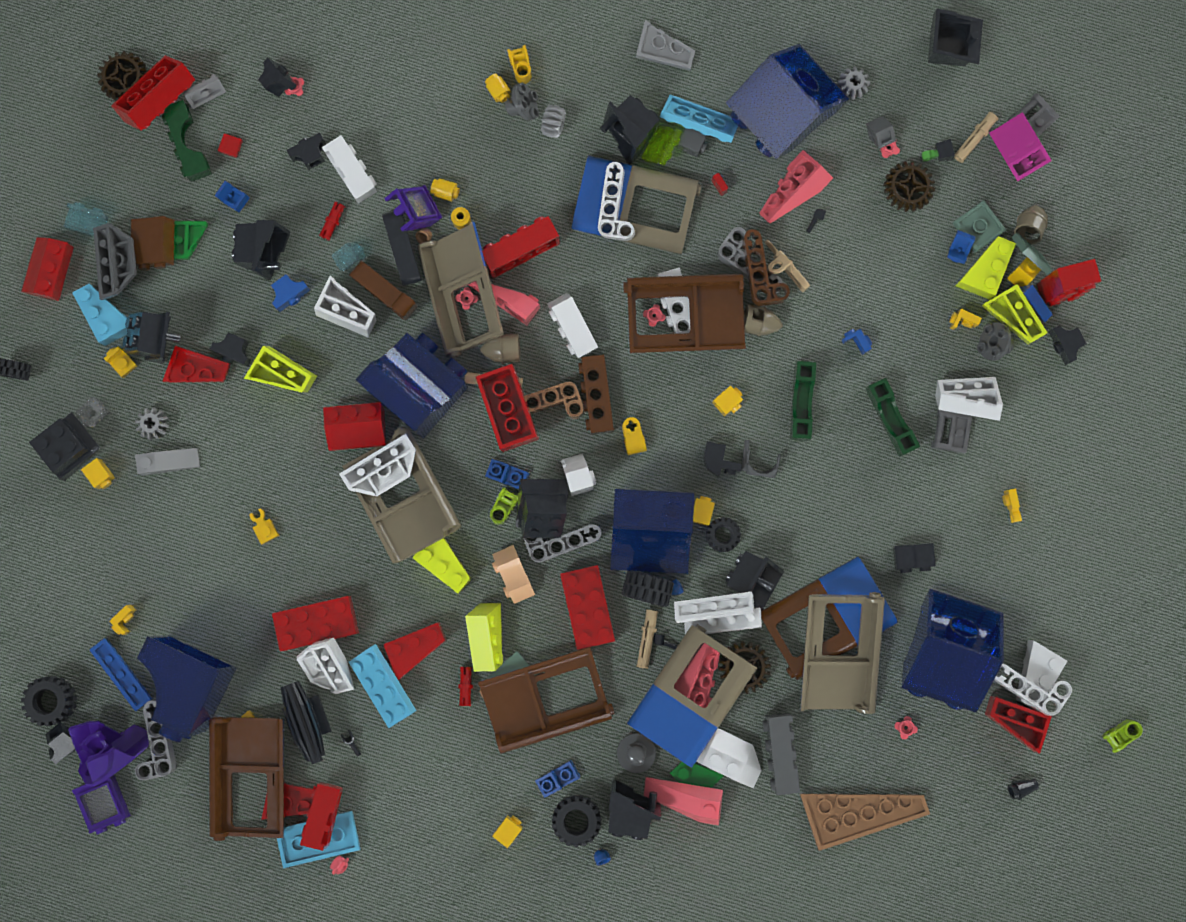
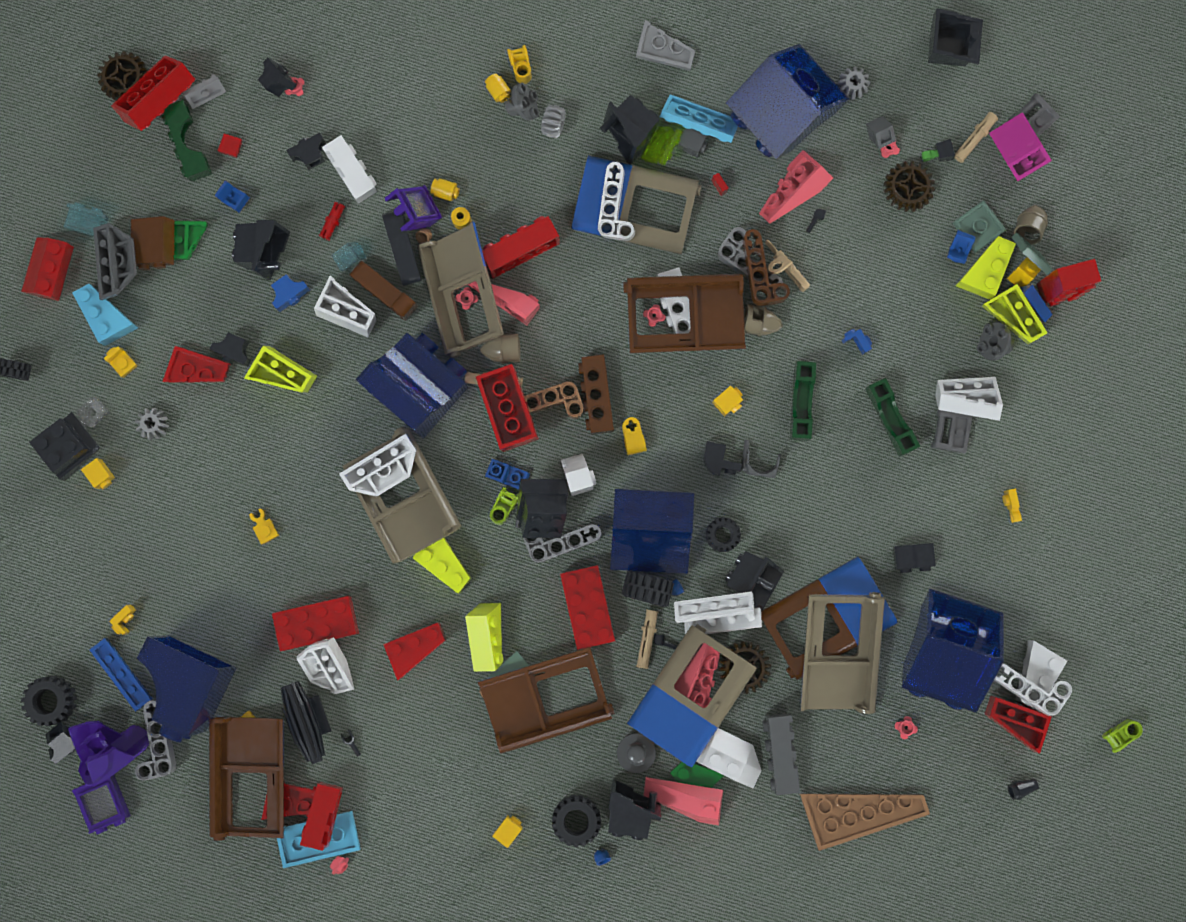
(148, 335): black piece -> none
(167, 461): light grey slope -> none
(355, 426): red slope -> none
(382, 686): medium azure plate -> none
(465, 686): red pin -> none
(513, 574): light nougat brick -> none
(557, 778): blue slope -> none
(572, 325): white wedge -> none
(703, 510): yellow brick -> none
(968, 319): yellow bracket -> none
(1067, 343): black brick -> none

